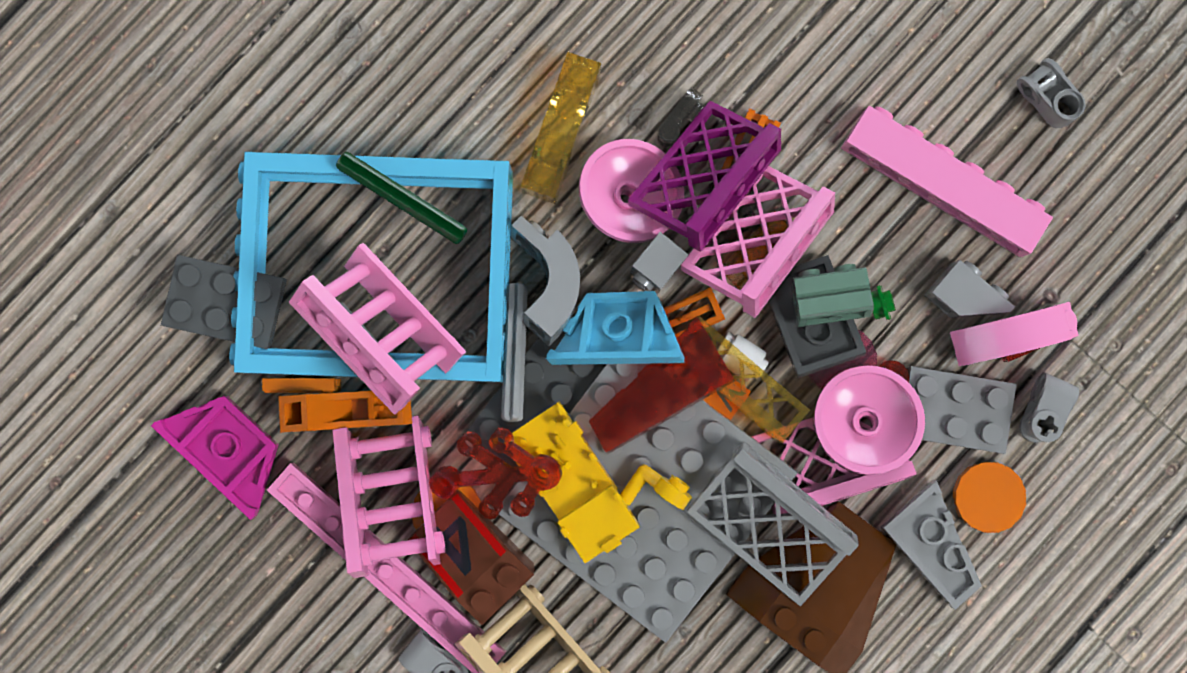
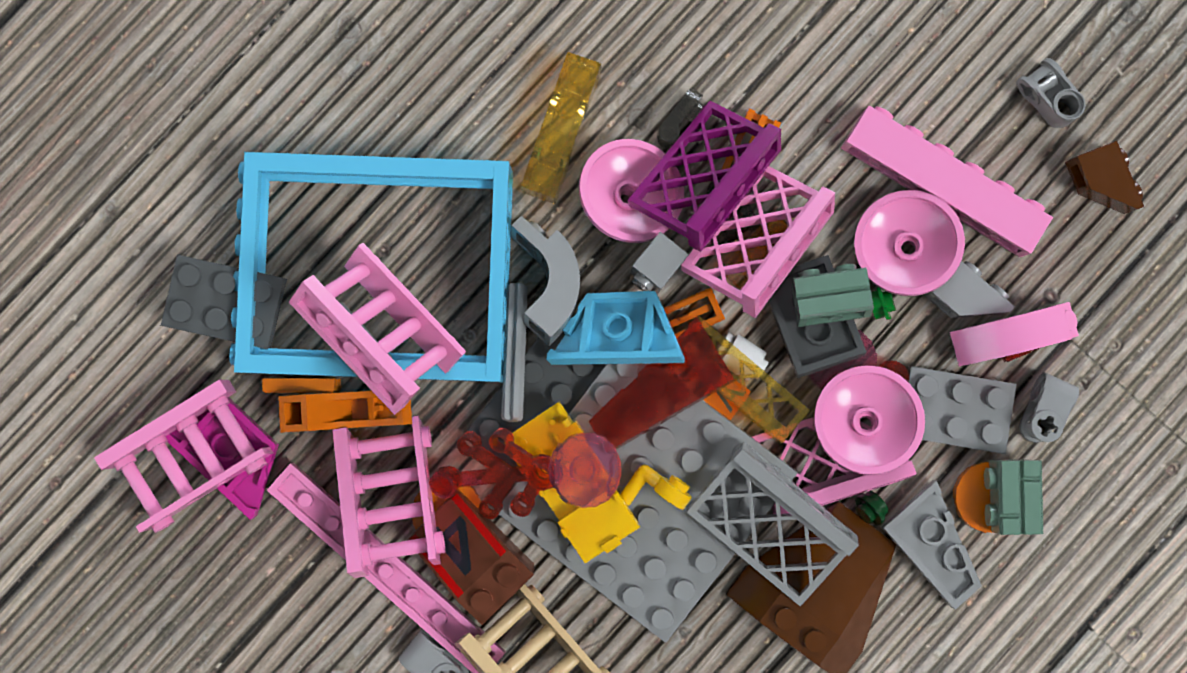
(153, 438): none -> bright pink fence
(401, 197): dark green axle -> none
(585, 470): none -> clear pink tile
(871, 508): none -> dark green plate
(915, 220): none -> bright pink dish
(1014, 496): none -> sand green brick
(1106, 179): none -> reddish brown slope

